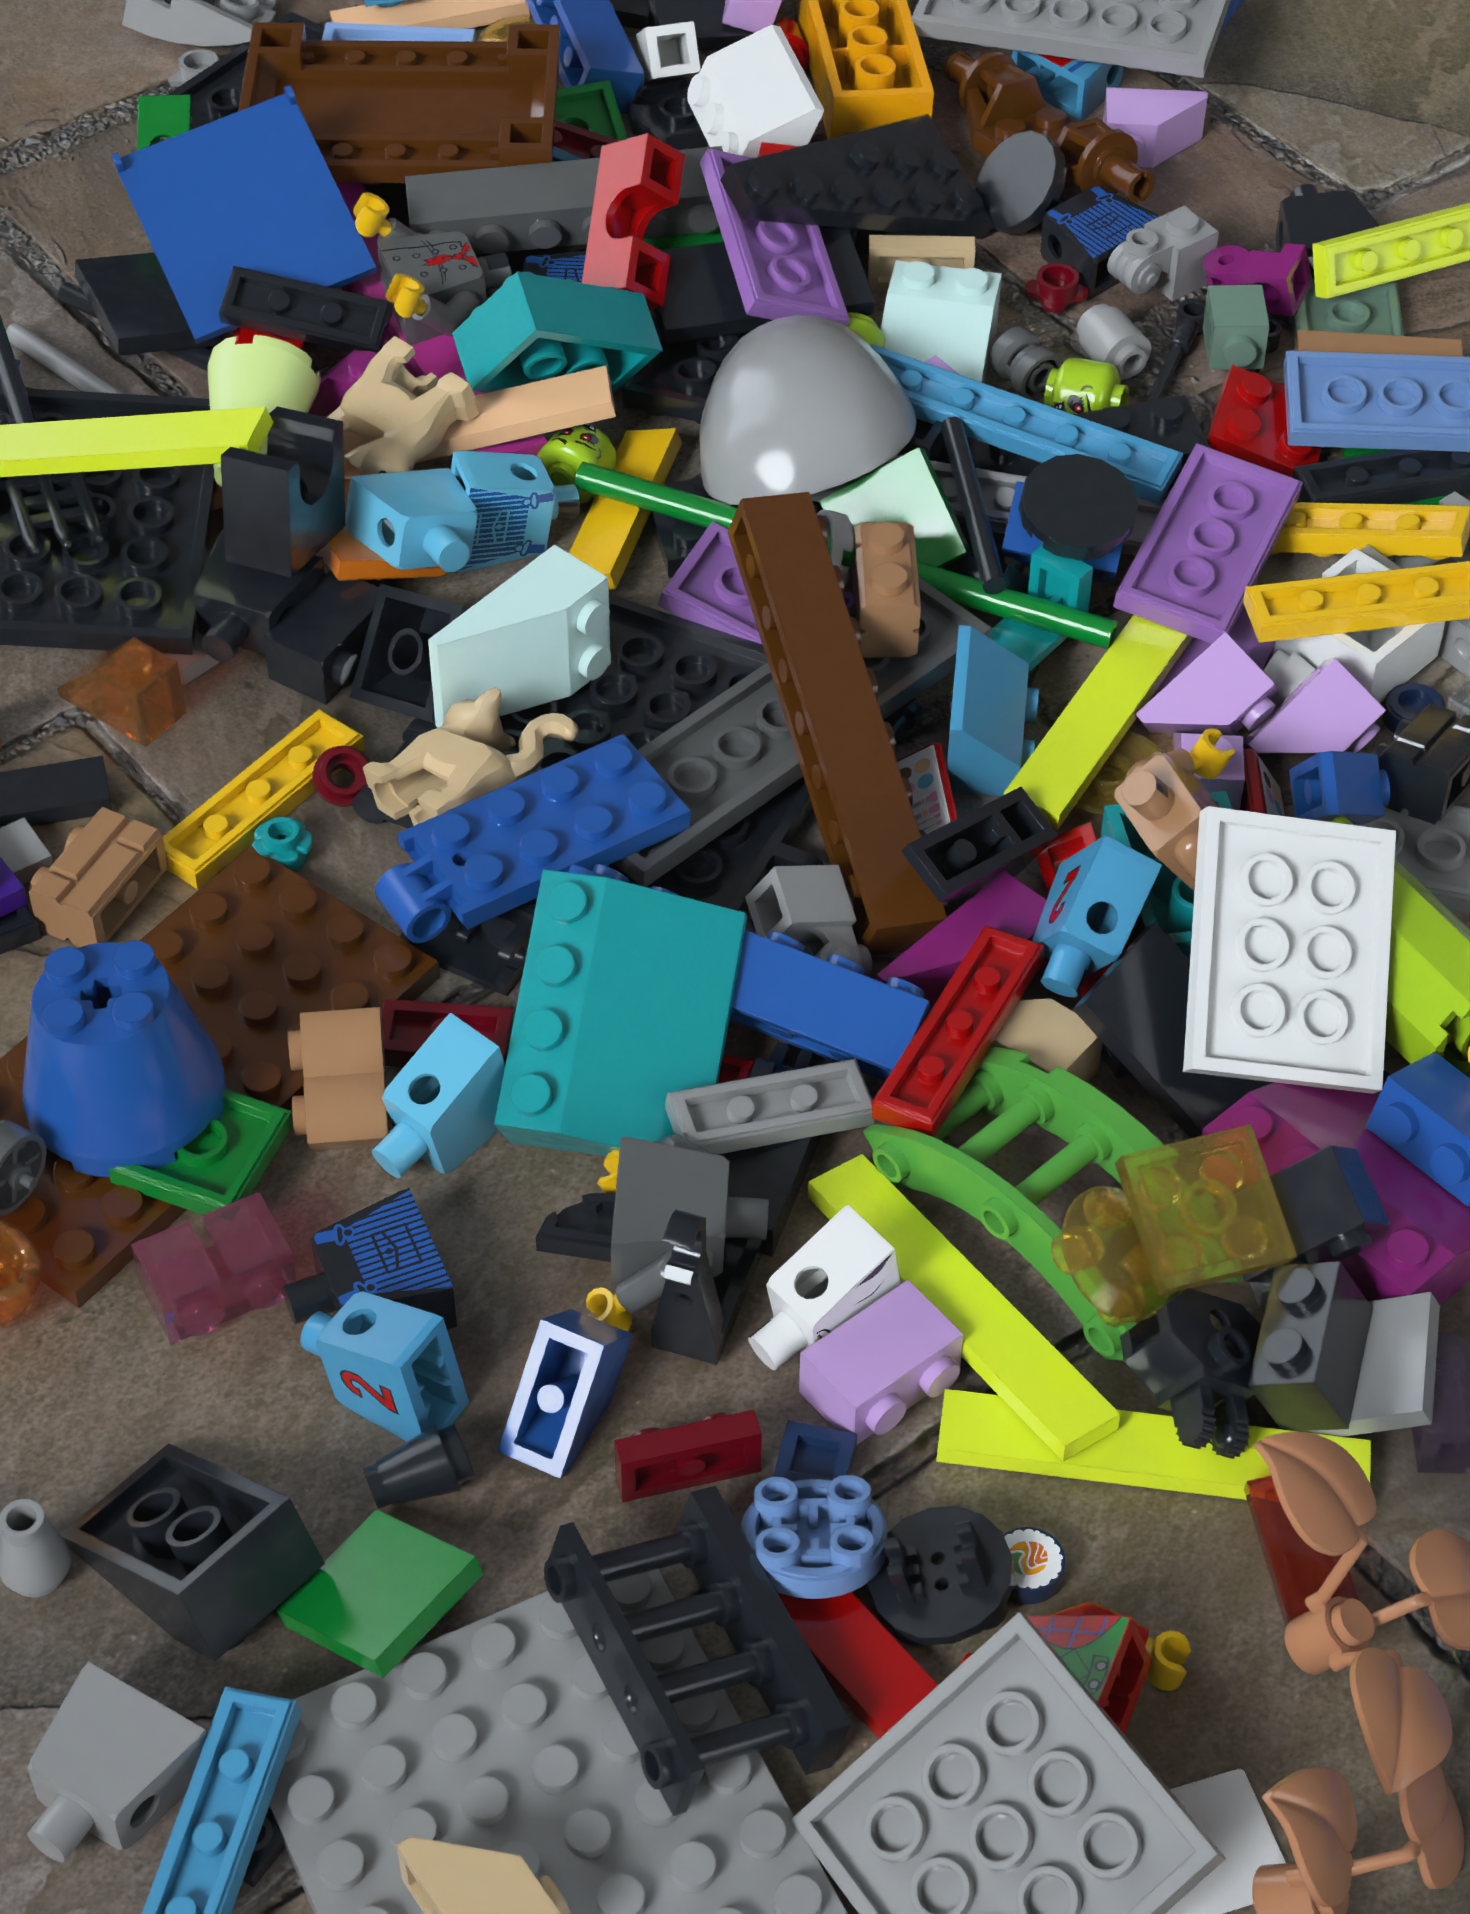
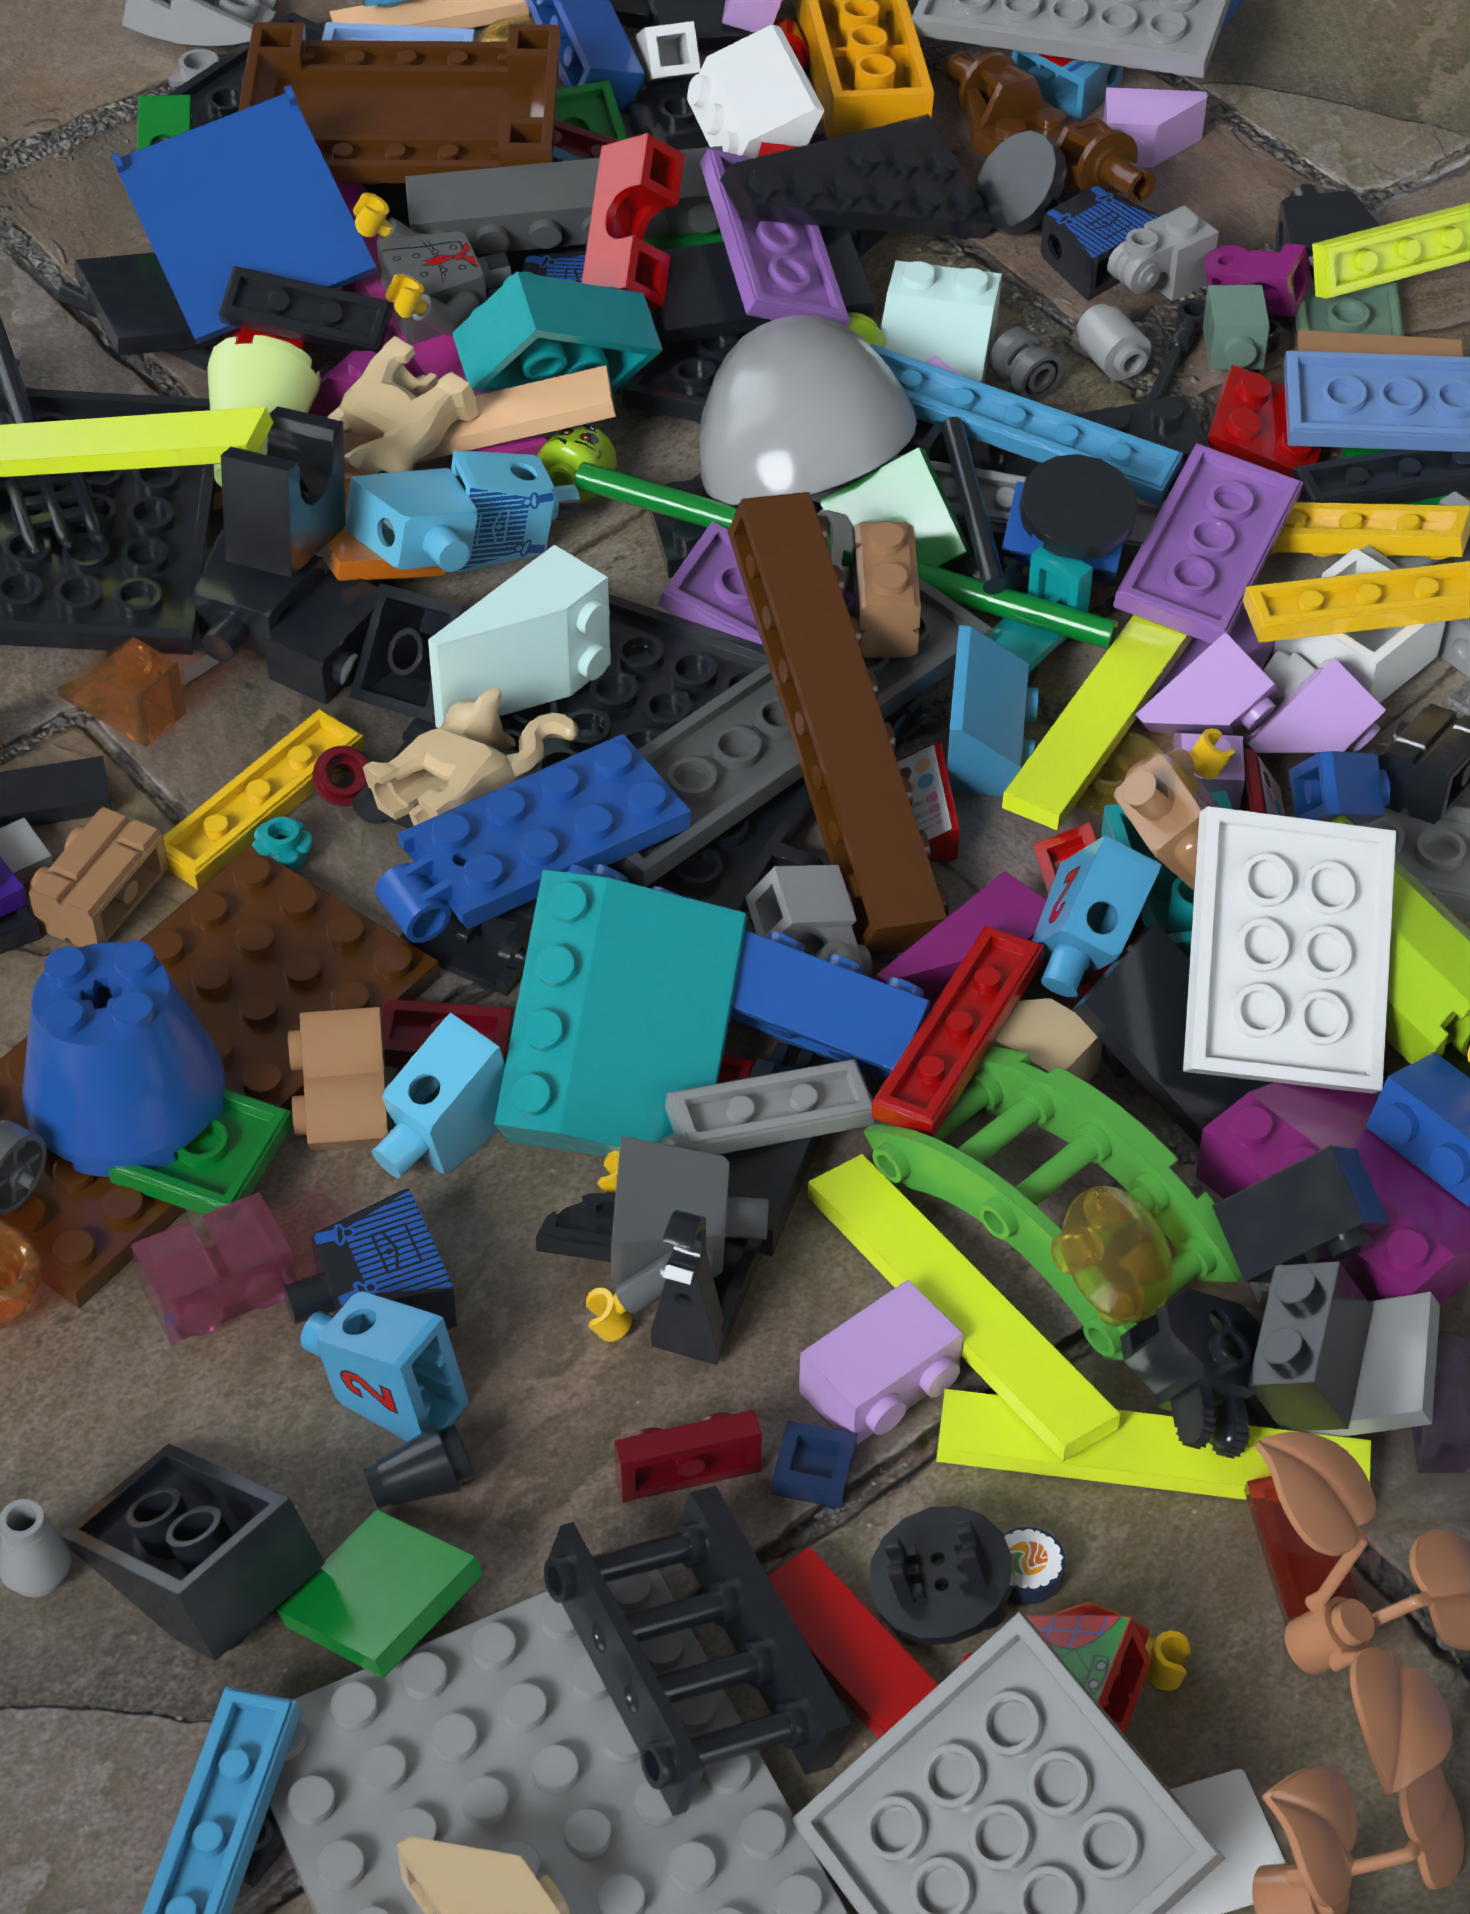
(57, 361): light grey bar -> none
(109, 1765): light grey torso -> none
(563, 1390): blue slope -> none
(613, 526): yellow tile -> none
(816, 1535): medium blue tile -> none
(825, 1286): white torso -> none
(934, 250): tan plate -> none
(980, 846): black slope -> none
(1056, 287): dark red plate -> none
(1085, 386): lime head -> none
(1205, 1209): clear yellow plate -> none
(1407, 702): dark blue tile -> none

